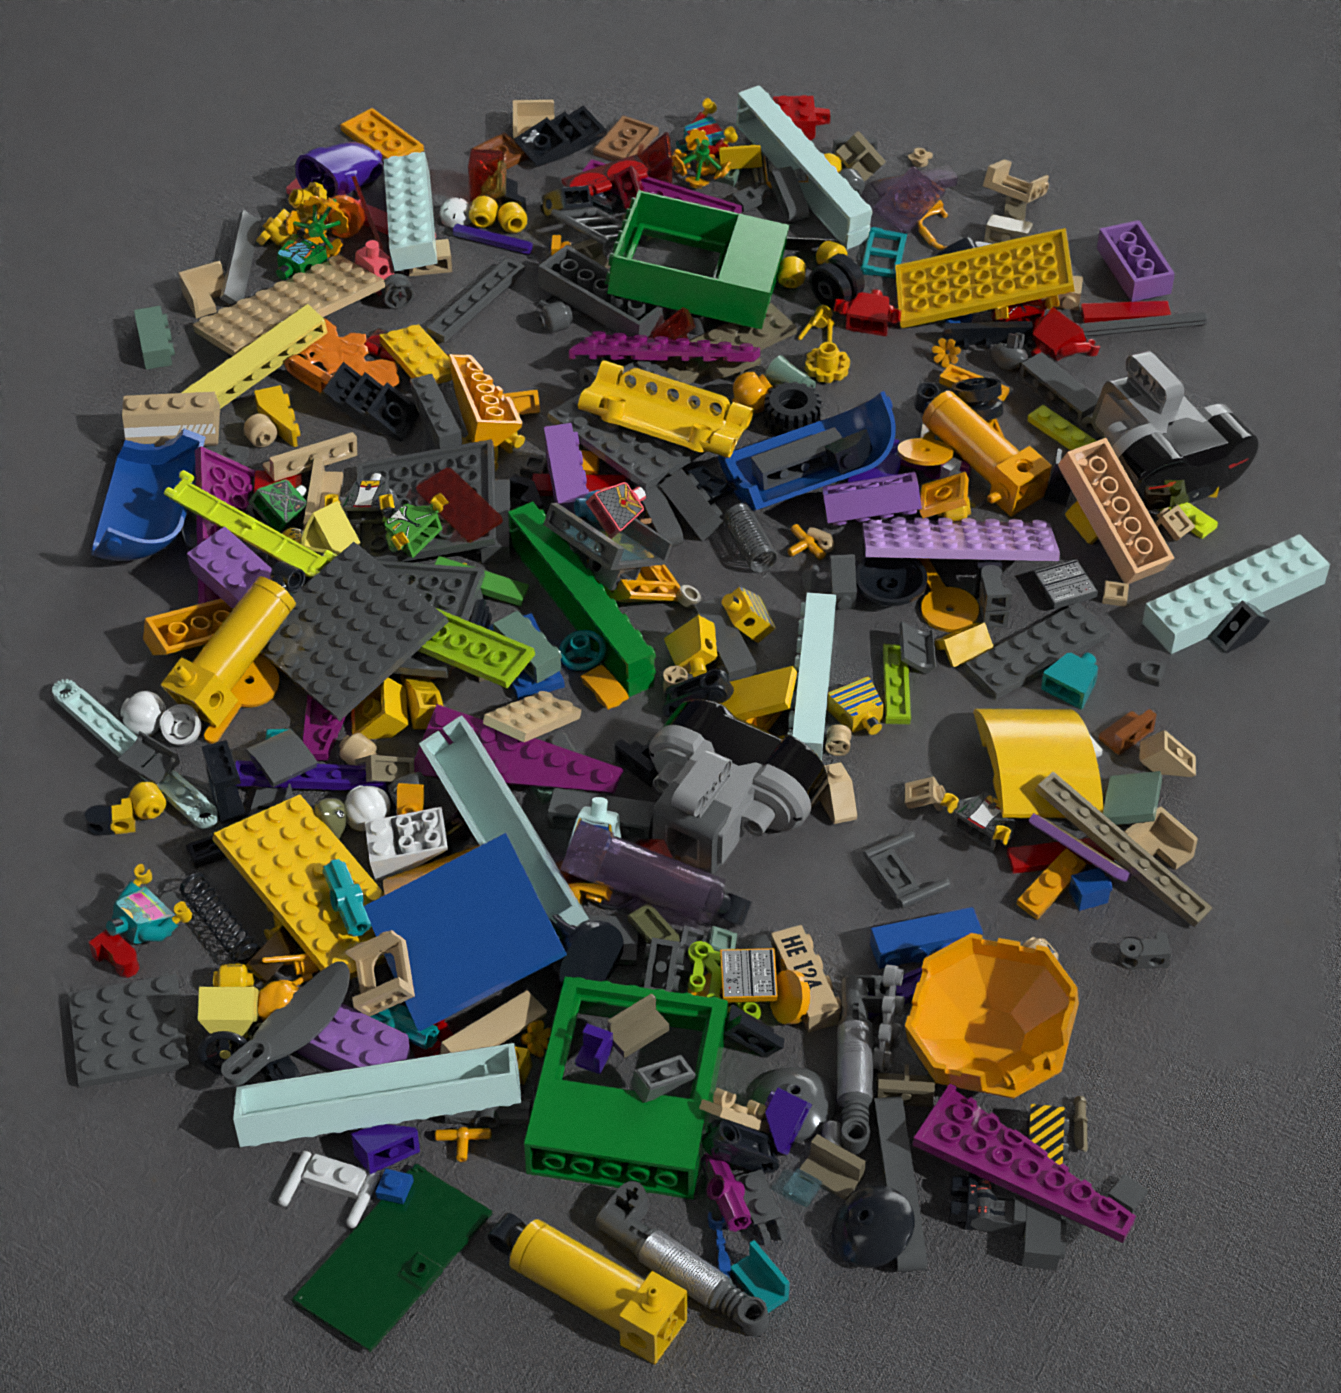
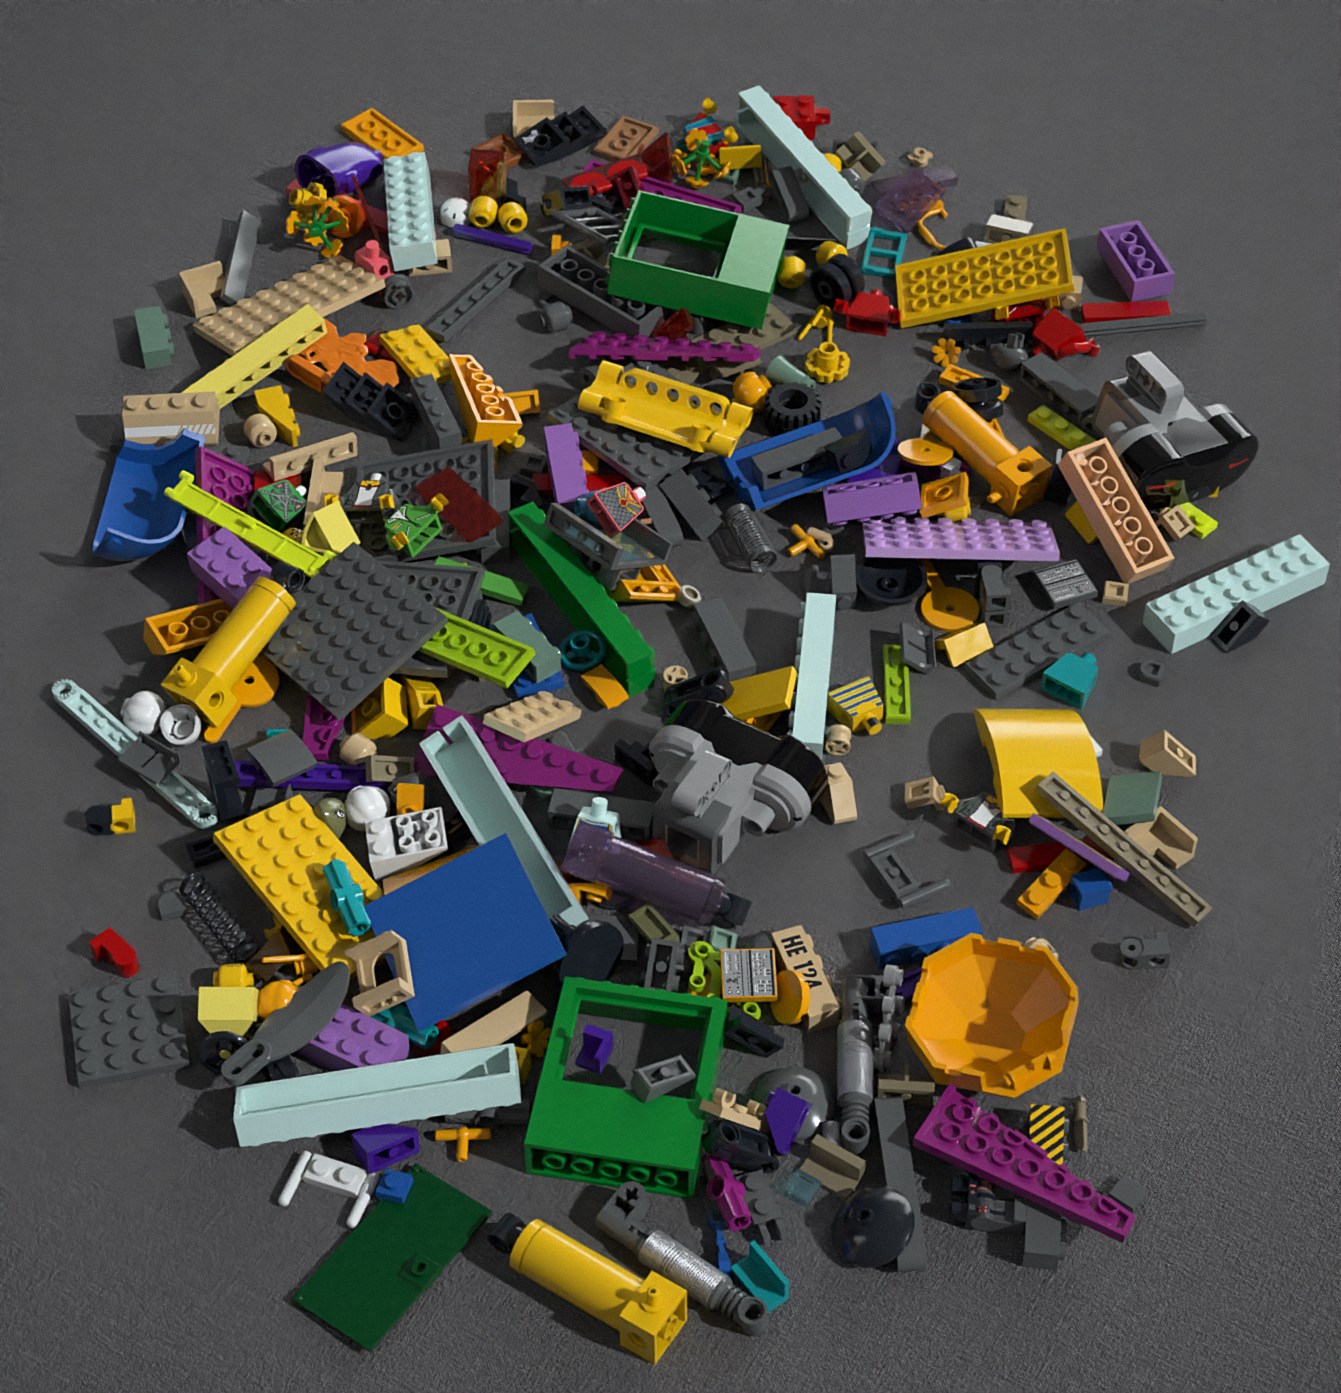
(142, 915): torso -> none
(147, 800): yellow head -> none
(275, 230): yellow plant -> none
(299, 256): torso -> none
(637, 1026): dark tan panel -> none
(693, 645): yellow torso -> none
(744, 607): yellow torso -> none
(998, 174): tan panel -> none
(1128, 731): dark orange panel -> none

